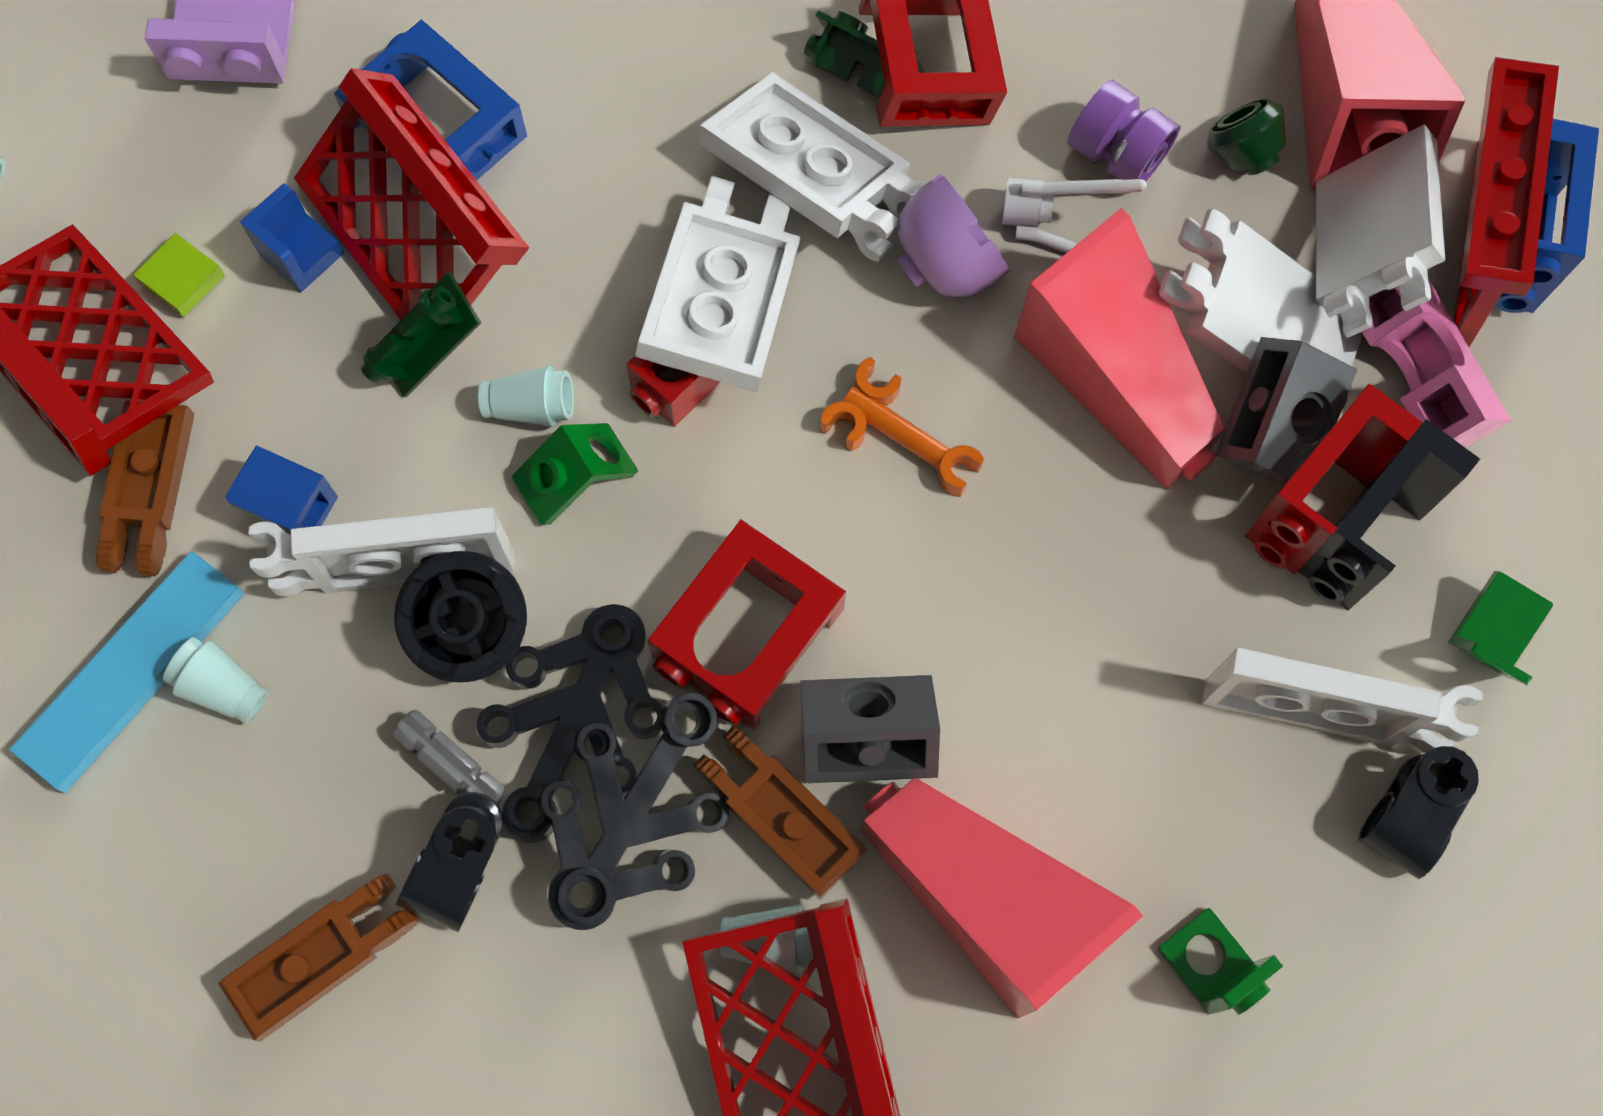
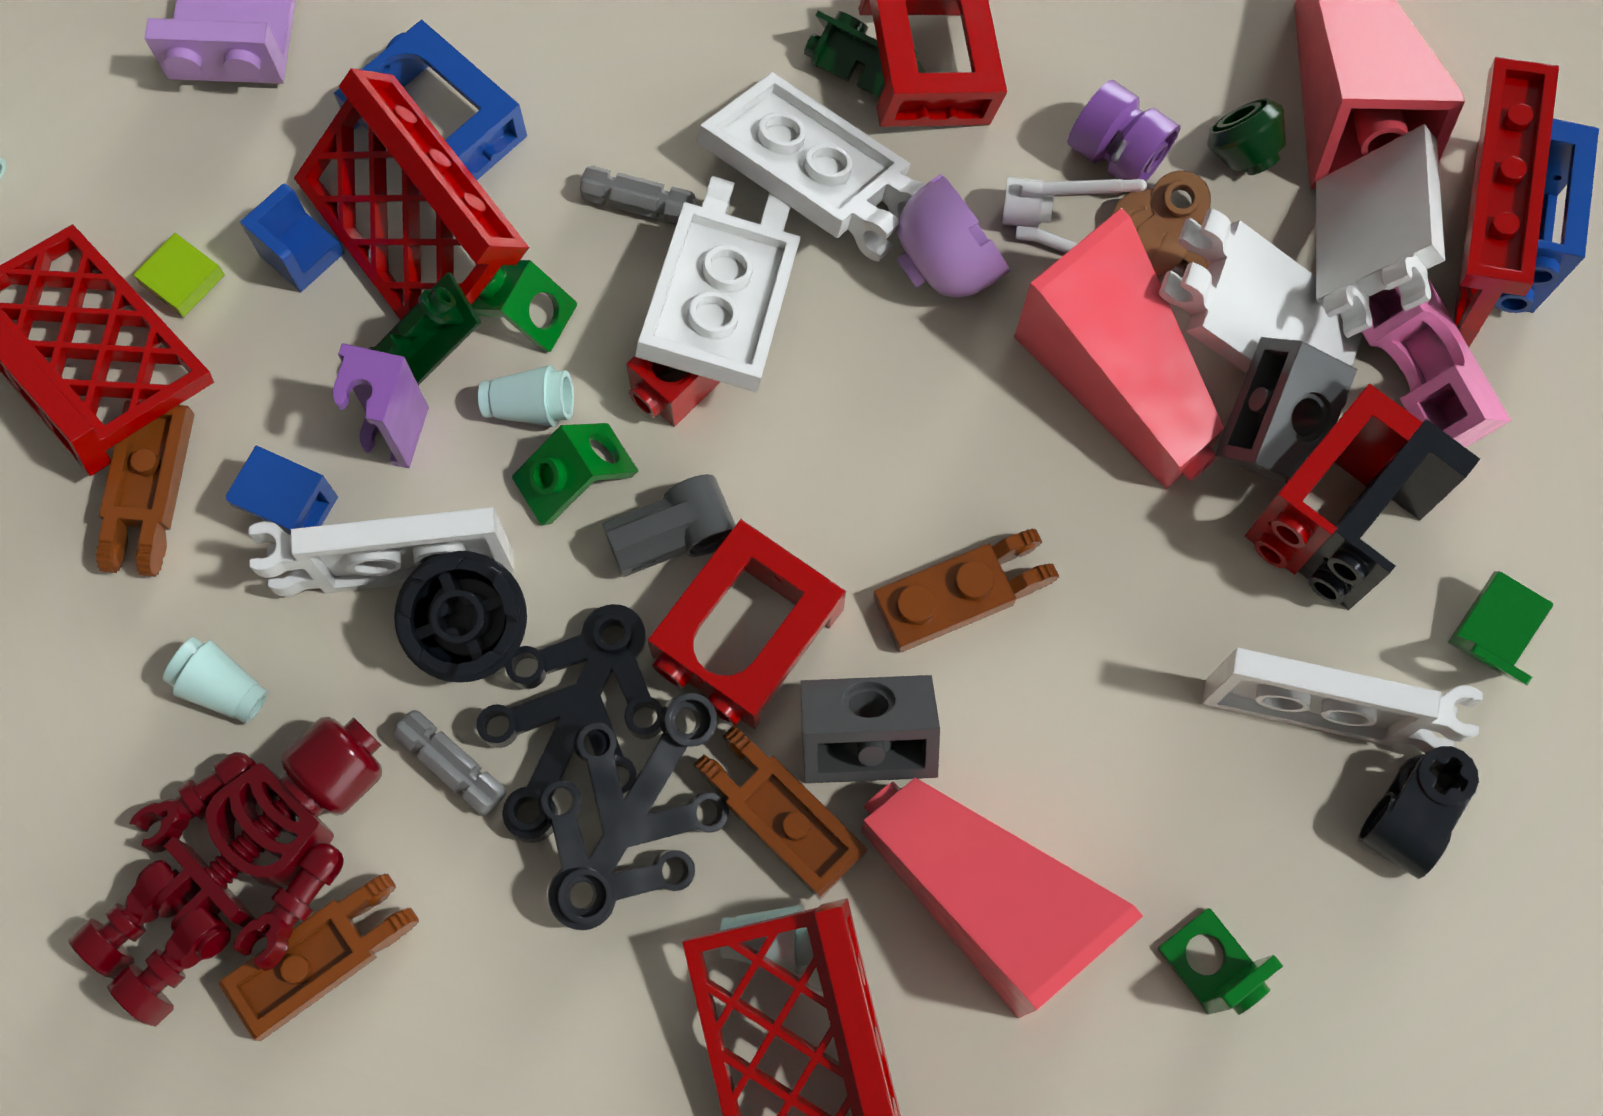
(125, 673): medium azure tile -> none
(324, 771): none -> dark red piece
(388, 397): none -> medium lavender hinge
(452, 867): black piece -> none
(510, 297): none -> green bracket
(633, 194): none -> light grey axle
(687, 520): none -> dark grey piece
(868, 404): orange bar -> none
(959, 591): none -> dark orange hinge
(1161, 222): none -> medium nougat plate

